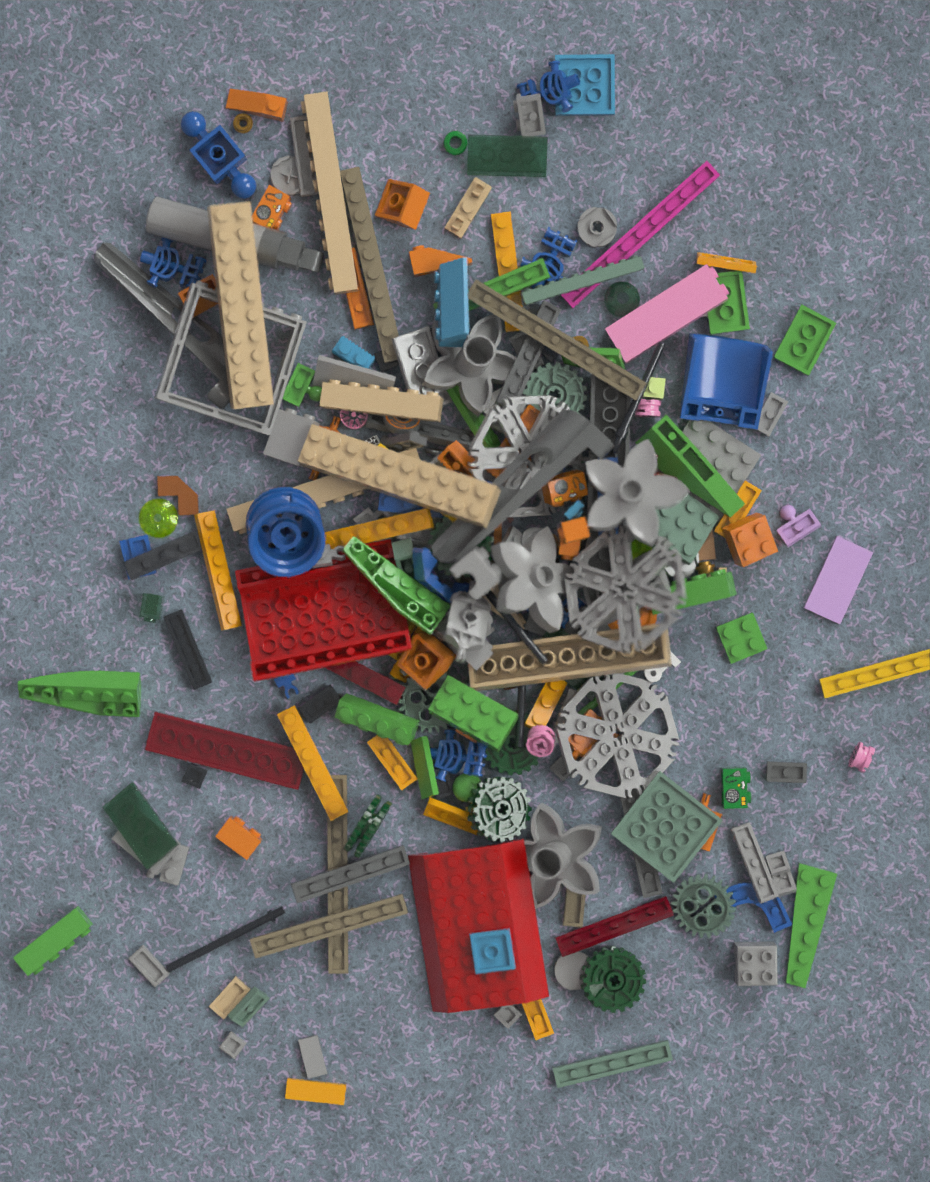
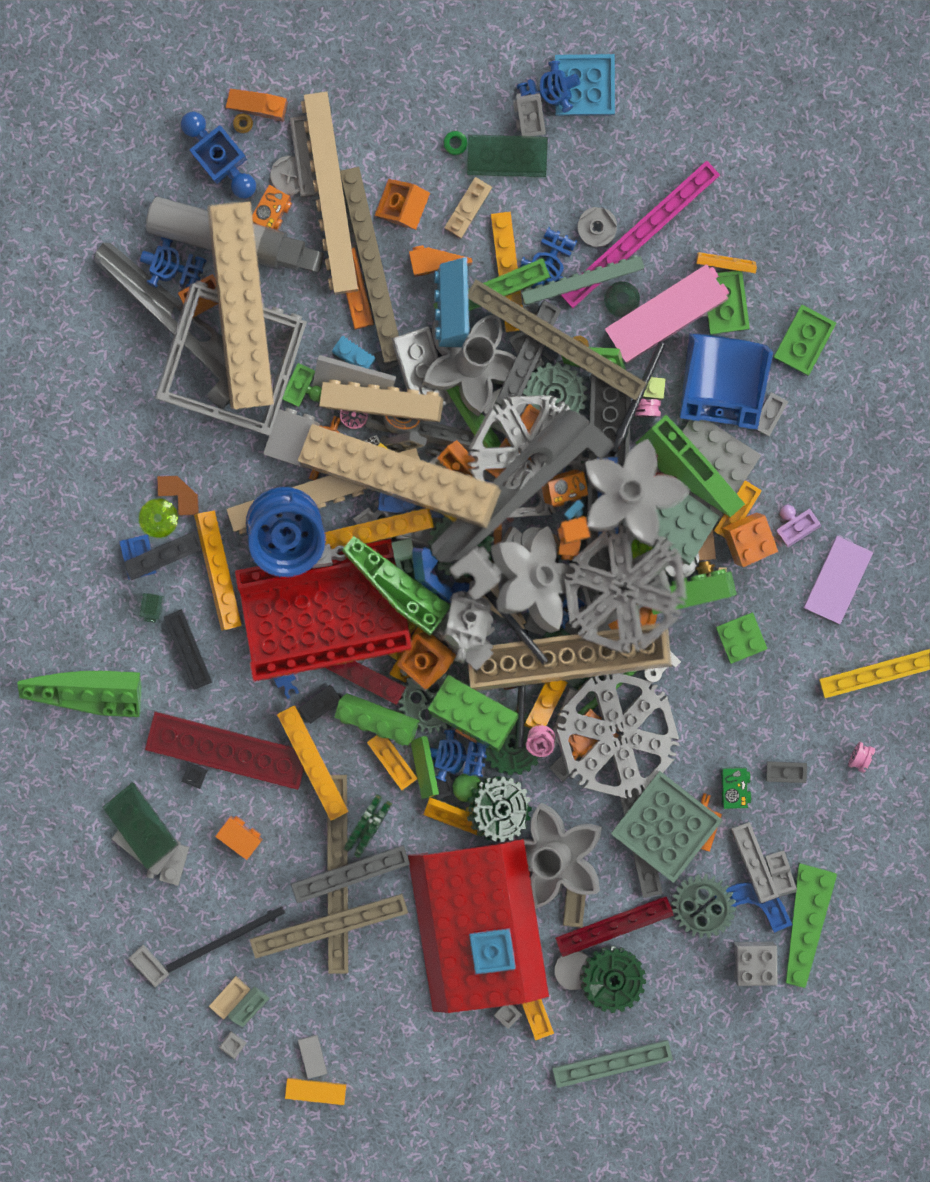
(56, 938): bright green brick -> none

